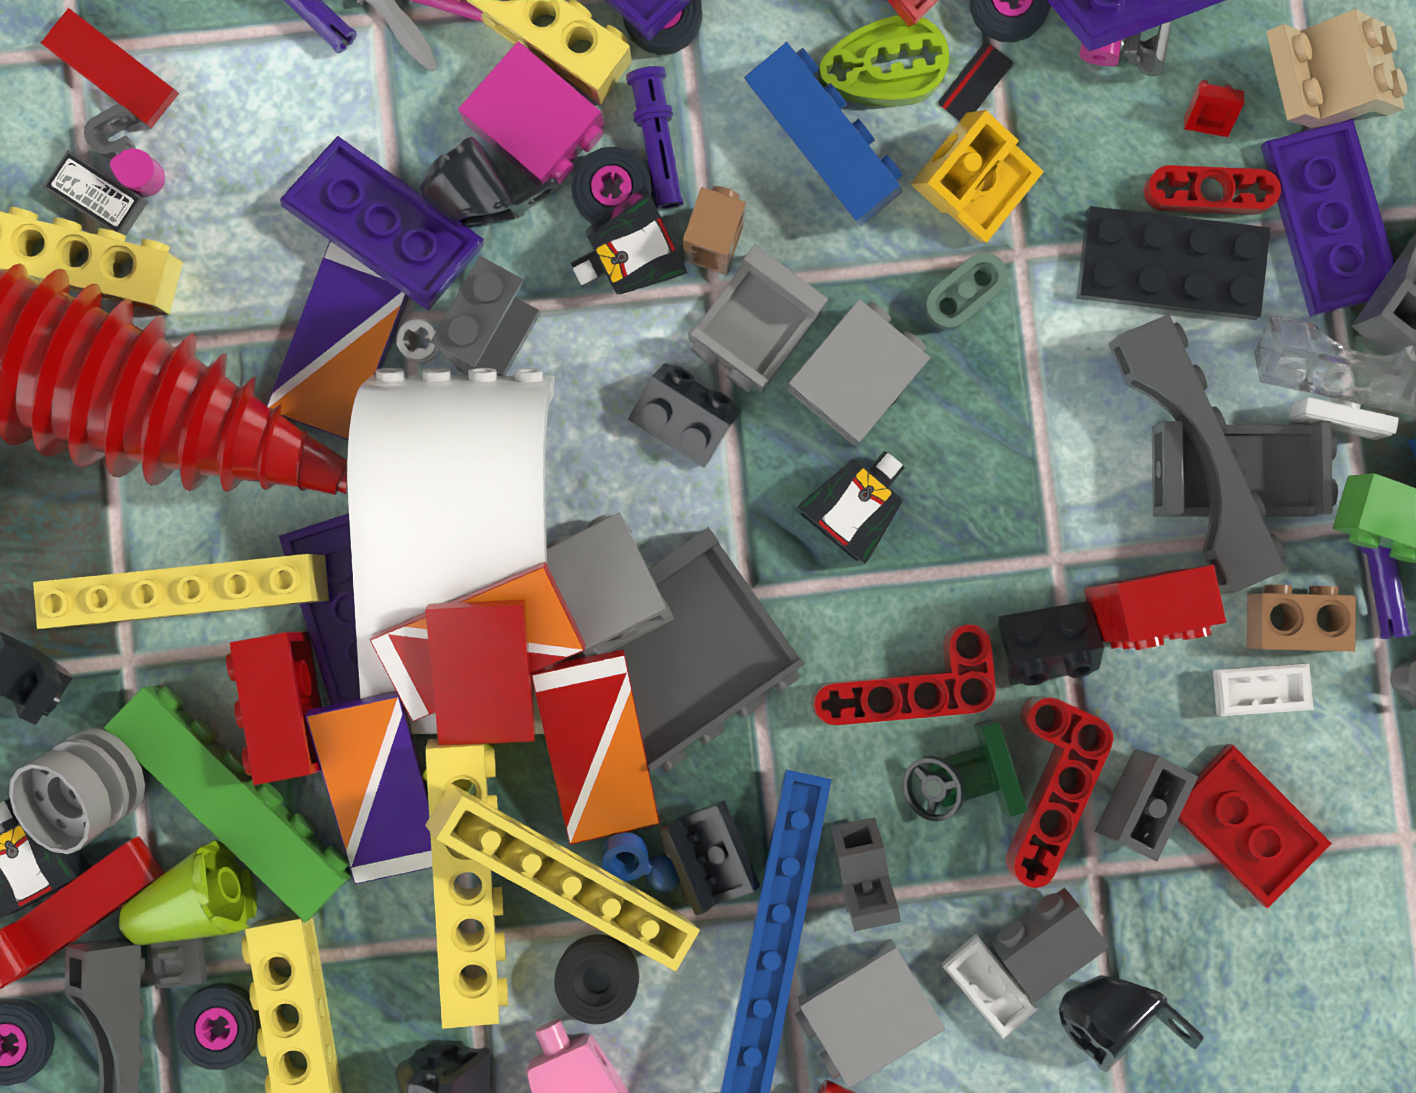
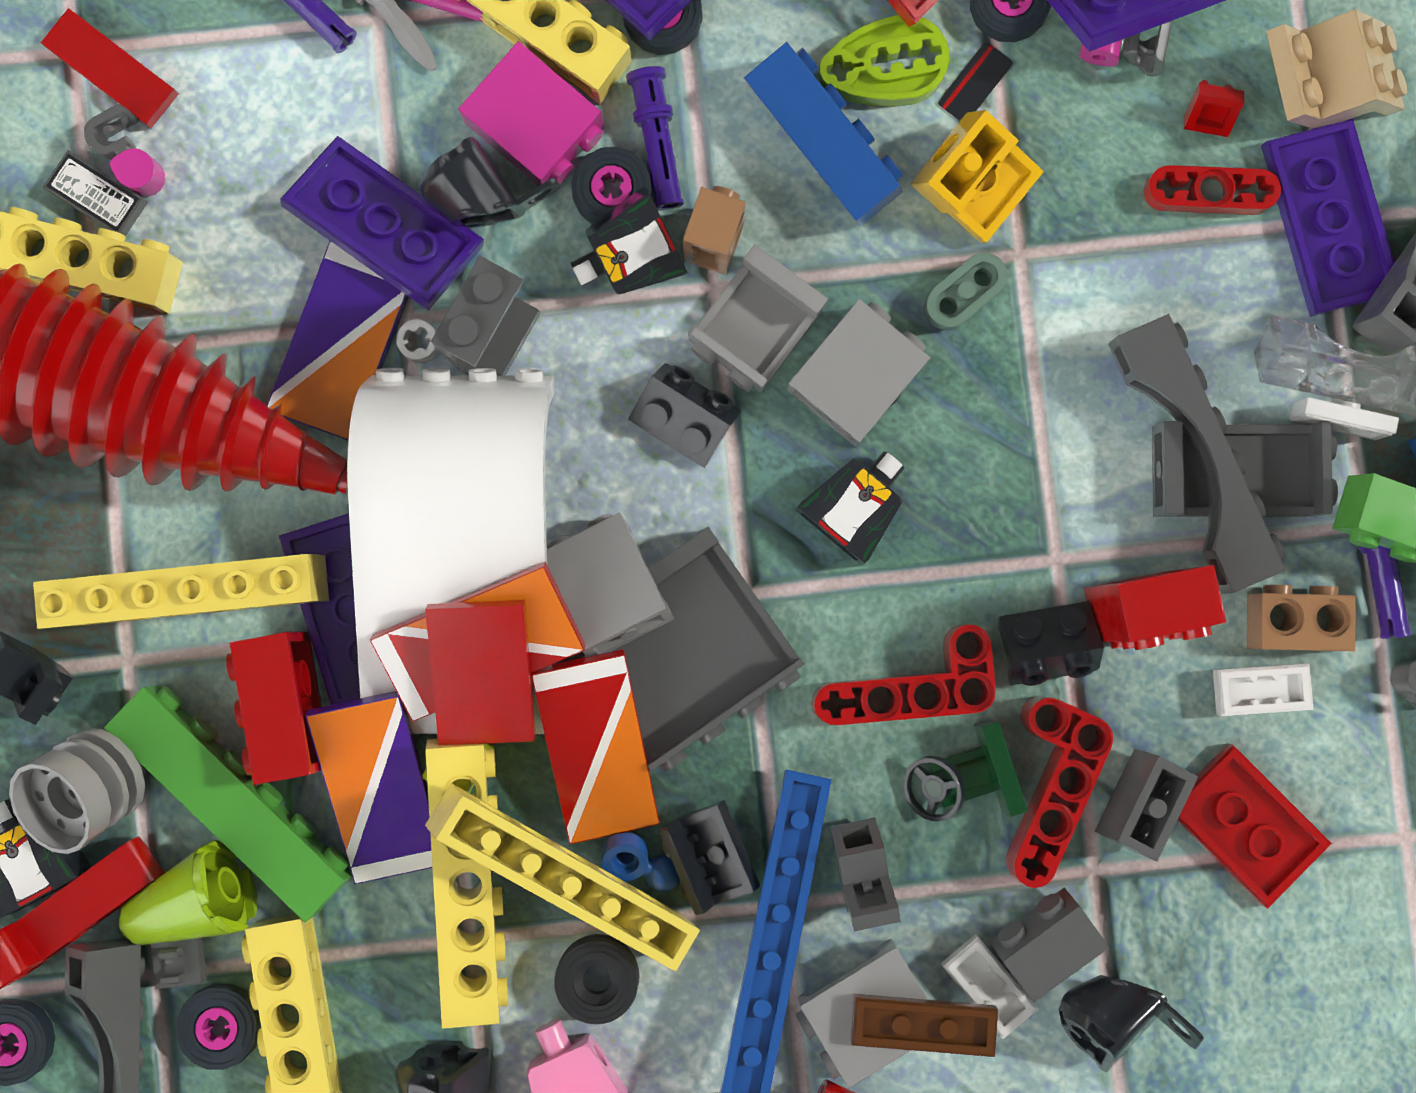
(924, 1025): none -> reddish brown tile
(1173, 263): black plate -> none

